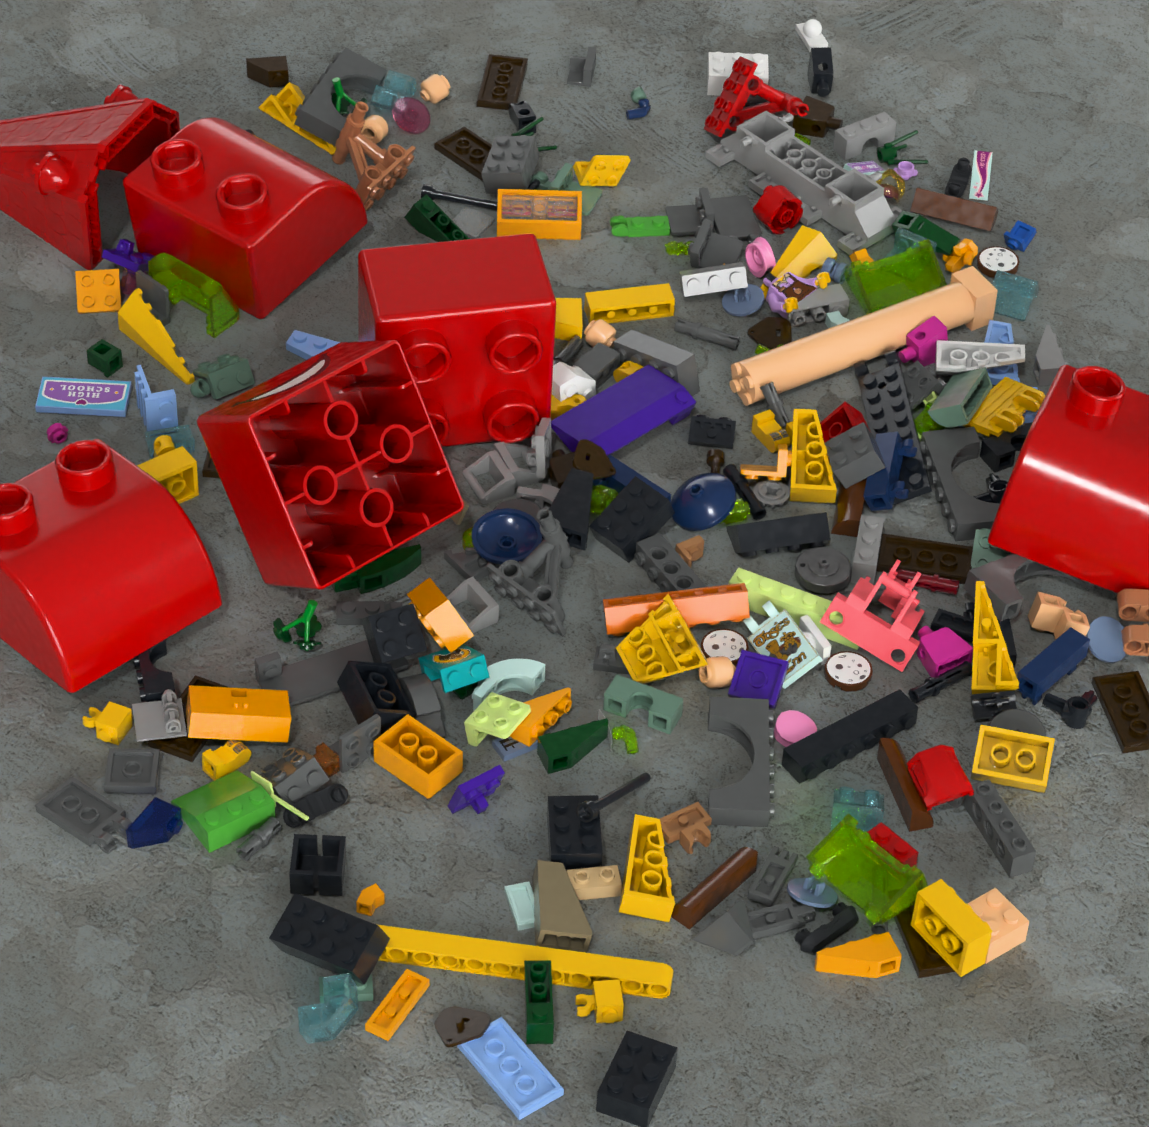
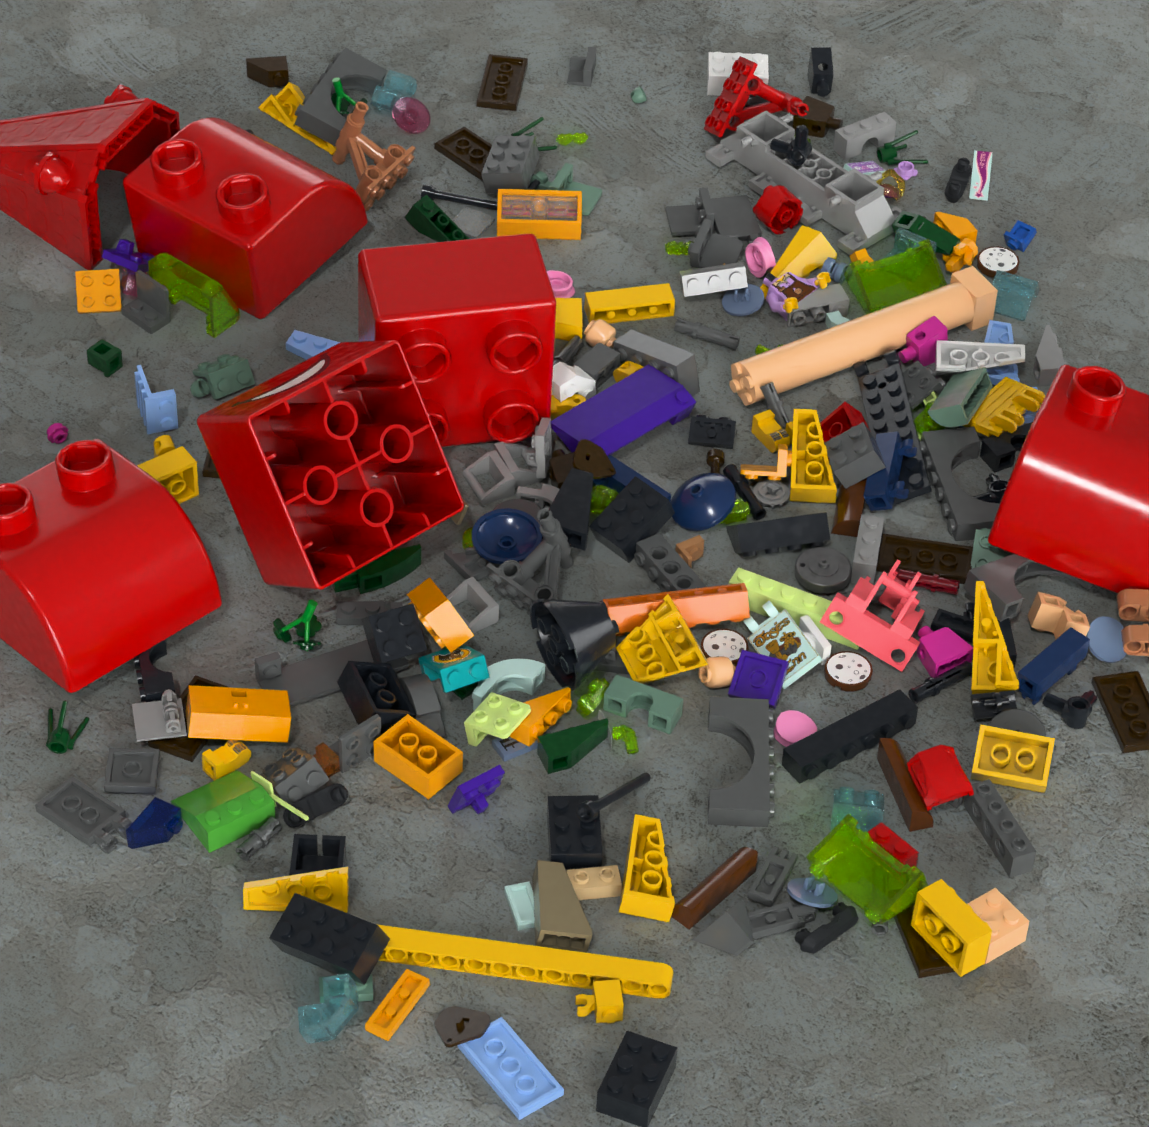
(59, 739): none -> dark green plant
(83, 396): tile -> none
(111, 723): yellow brick -> none
(149, 333): yellow wedge -> none
(181, 436): clear light blue bracket -> none
(274, 894): none -> yellow wing
(369, 900): light orange piece -> none
(375, 128): light nougat head -> none
(434, 88): light nougat head -> none
(522, 115): black leg -> none
(538, 1002): dark green slope -> none
(561, 284): none -> bright pink piece
(567, 138): none -> clear neon green piece
(572, 637): none -> black cone
(593, 697): none -> clear neon green plate
(601, 170): yellow bracket -> none
(639, 112): dark blue arm -> none
(640, 226): bright green hinge -> none
(687, 826): medium nougat plate -> none
(765, 332): dark brown piece -> none
(798, 149): none -> black axle
(811, 34): white tile -> none
(863, 958): light orange slope -> none
(954, 209): reddish brown brick -> none
(956, 225): none -> light orange slope

